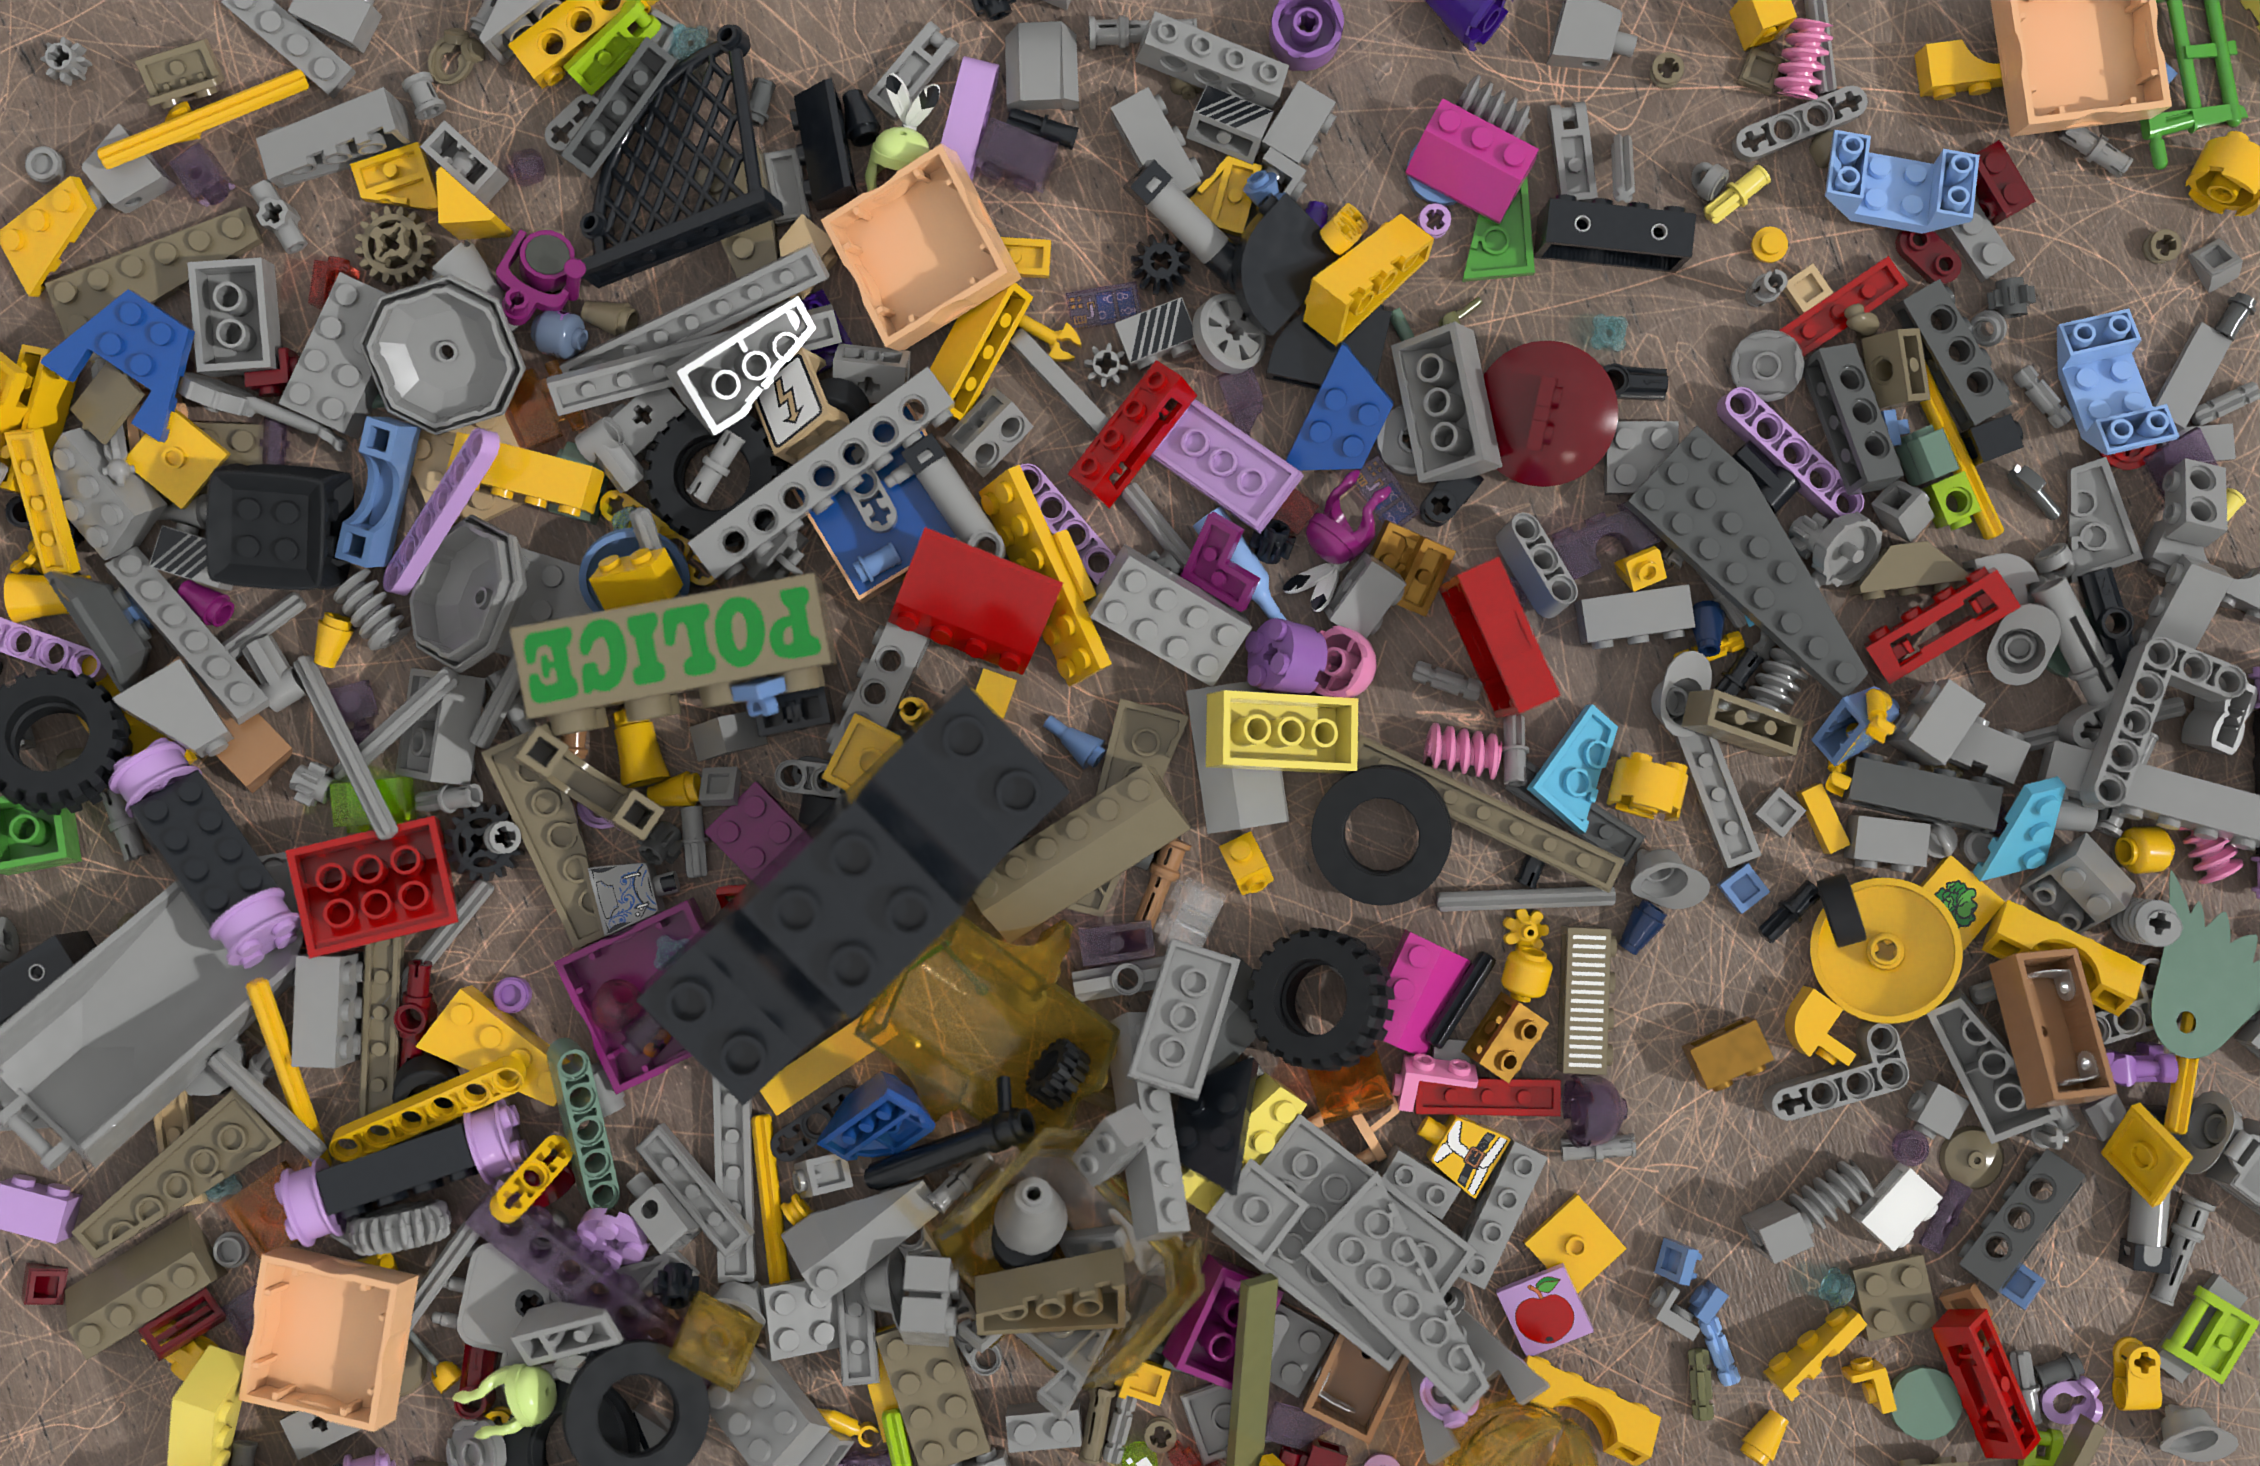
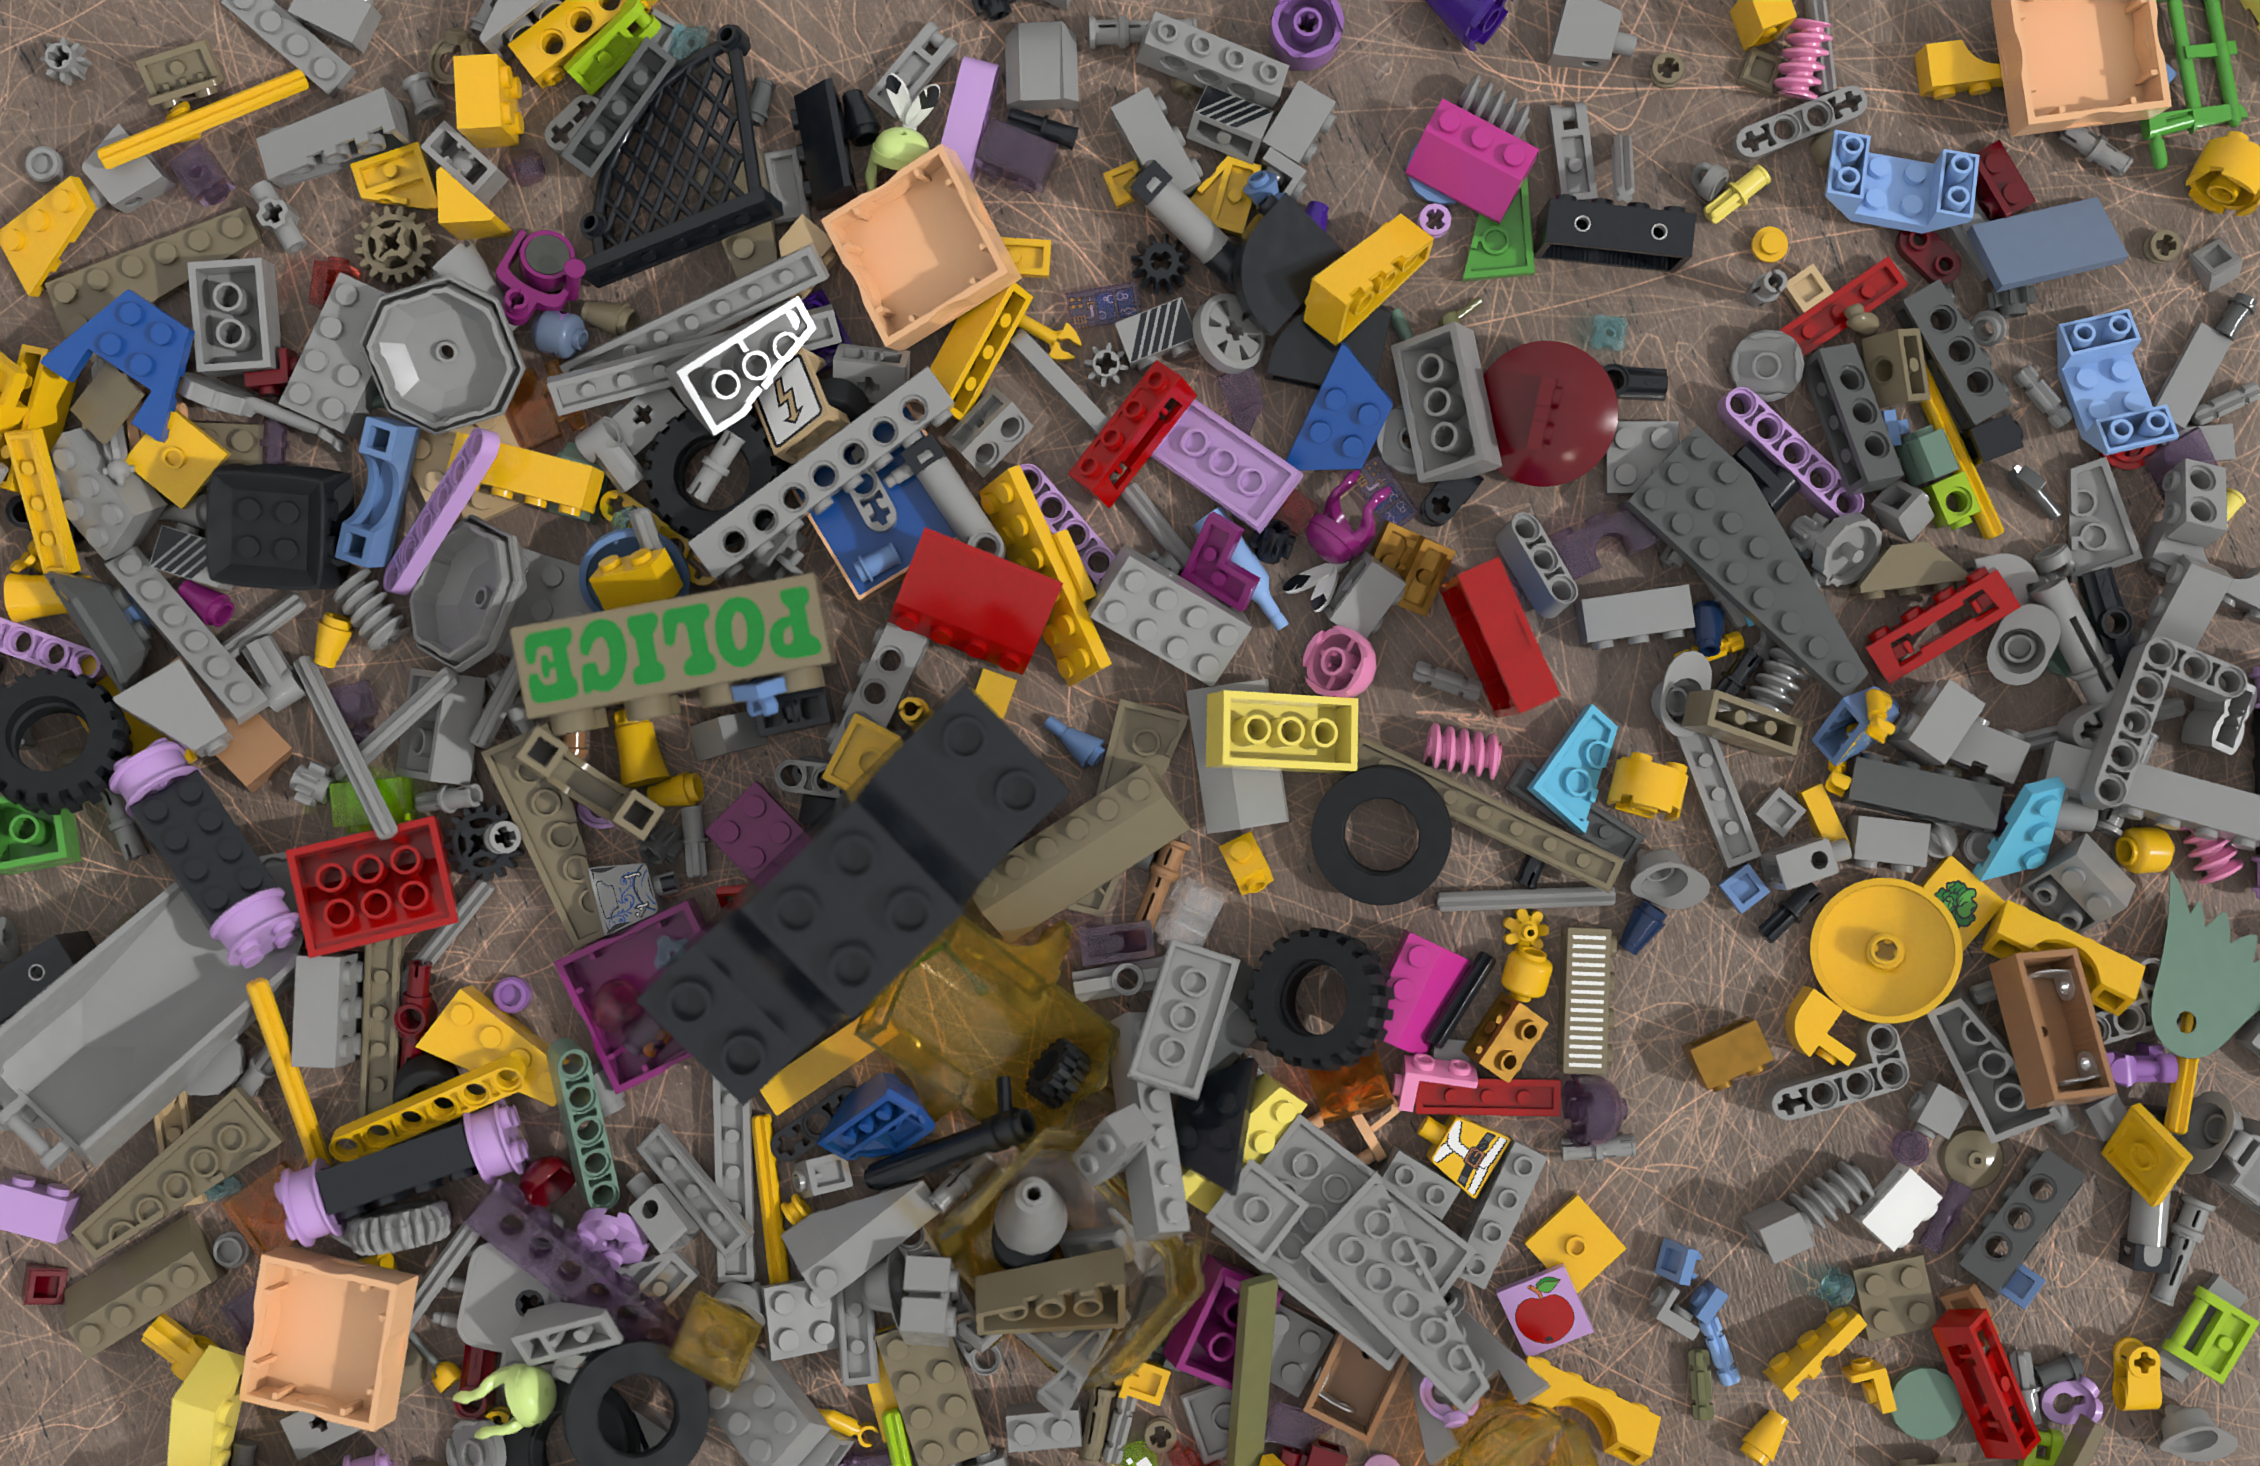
(189, 1335): dark red tile -> none
(267, 1104): light grey axle -> none
(487, 101): none -> yellow brick
(517, 1183): yellow beam -> none
(676, 1285): black gear -> none
(720, 786): light grey plate -> none
(1116, 179): none -> yellow tile
(1285, 657): medium lavender brick -> none
(1344, 229): yellow beam -> none
(1514, 751): light grey axle -> none
(1641, 568): yellow bracket -> none
(1792, 864): none -> light grey torso
(1841, 910): black tyre -> none
(2047, 244): none -> sand blue tile
(2047, 1136): light grey axle -> none
(2147, 923): light grey piece -> none

